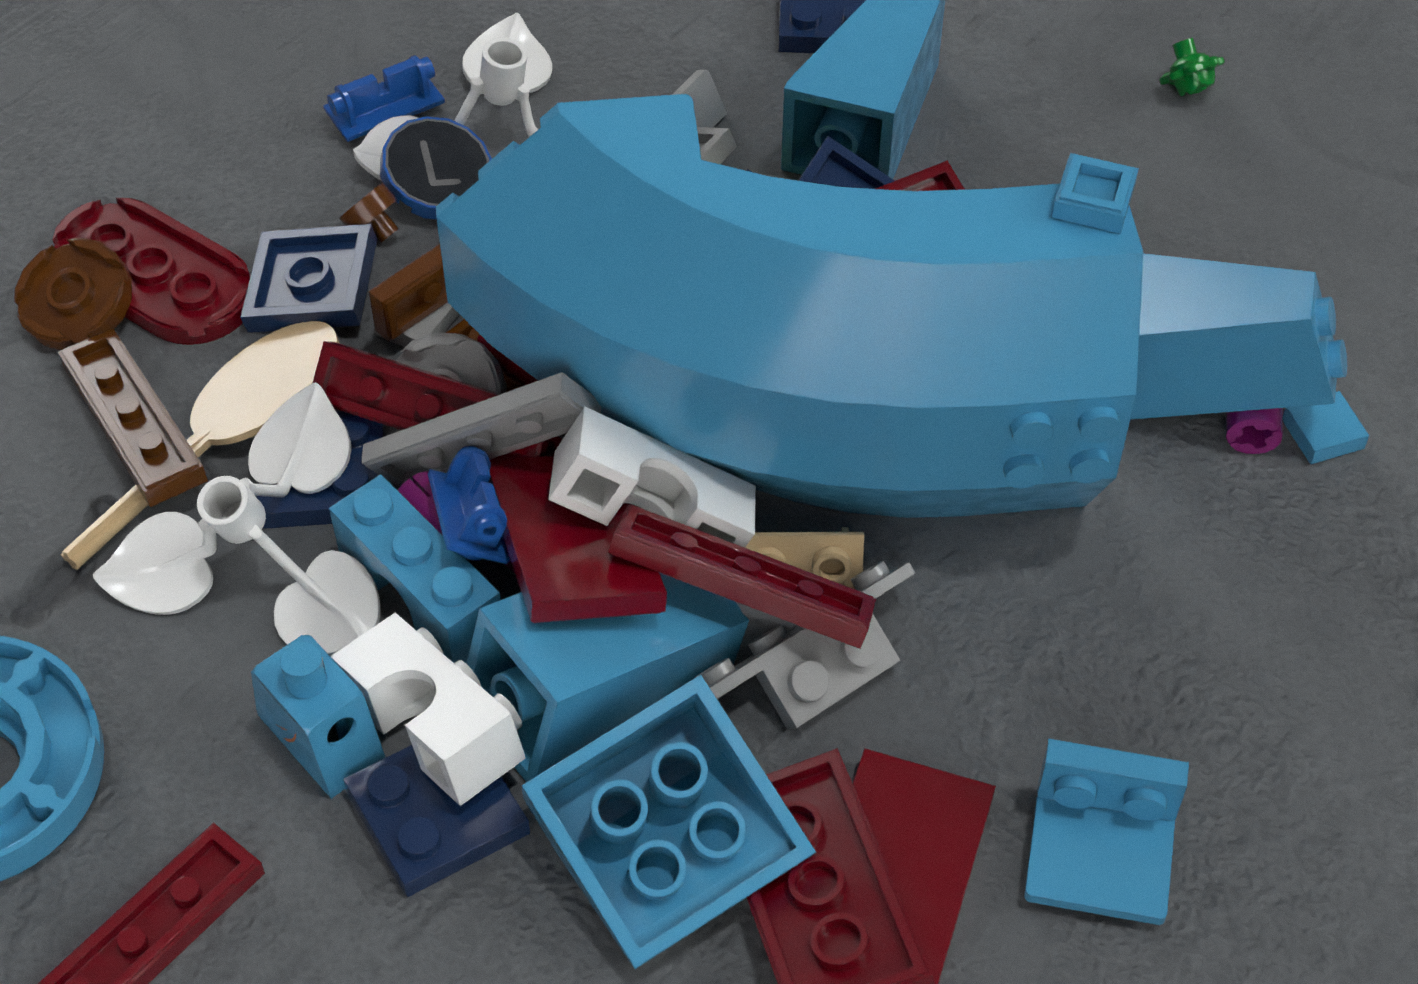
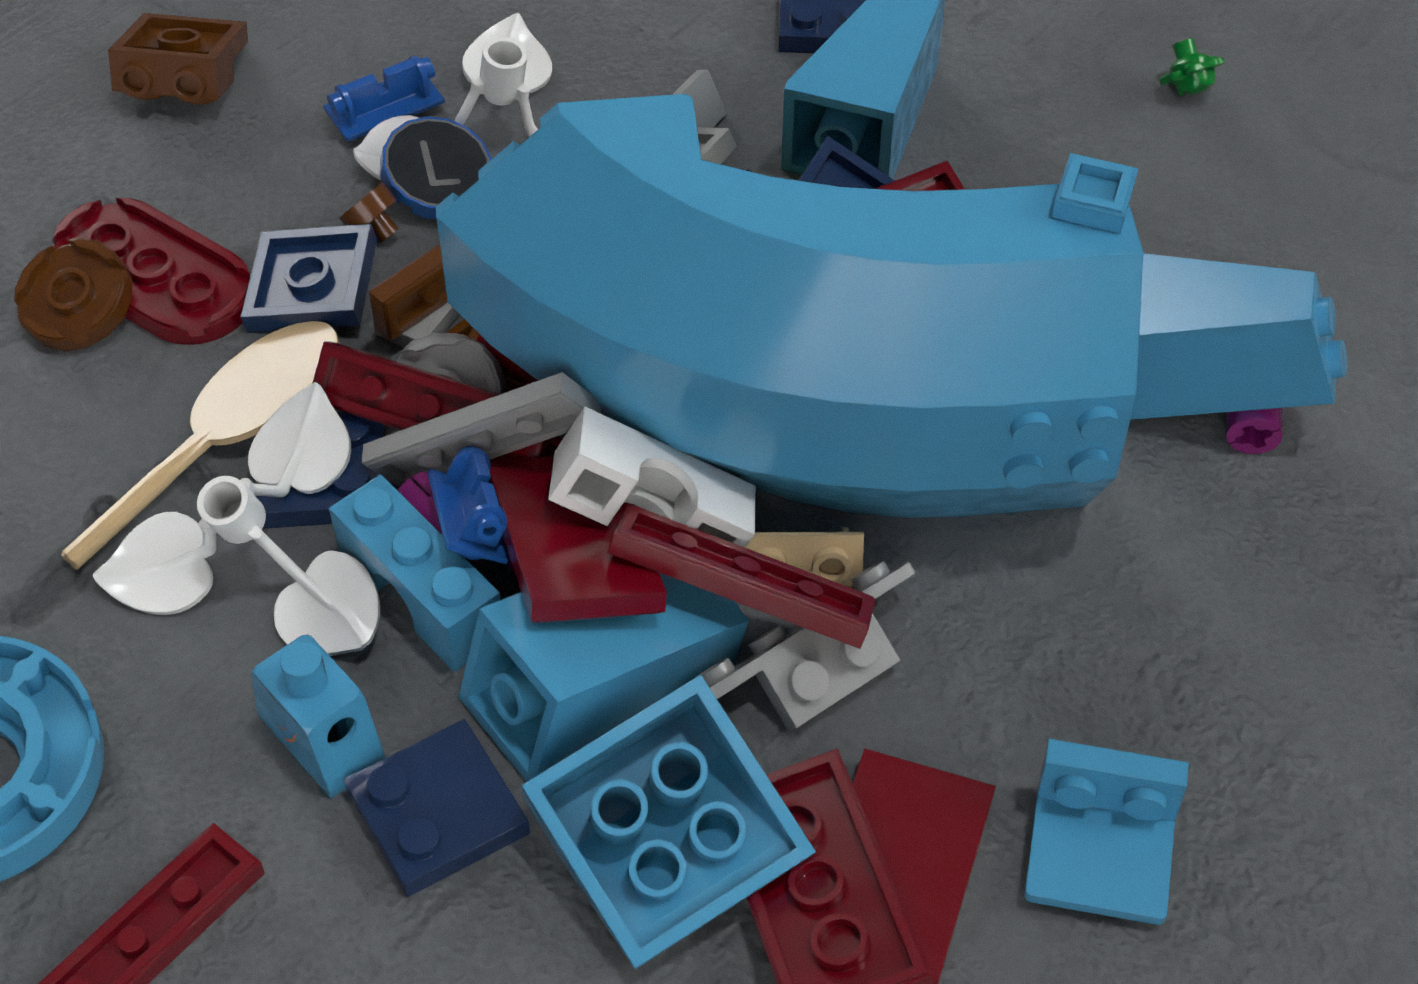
(132, 417): tile -> none
(176, 57): none -> reddish brown plate
(459, 729): white arch -> none
(1325, 429): dark azure tile -> none

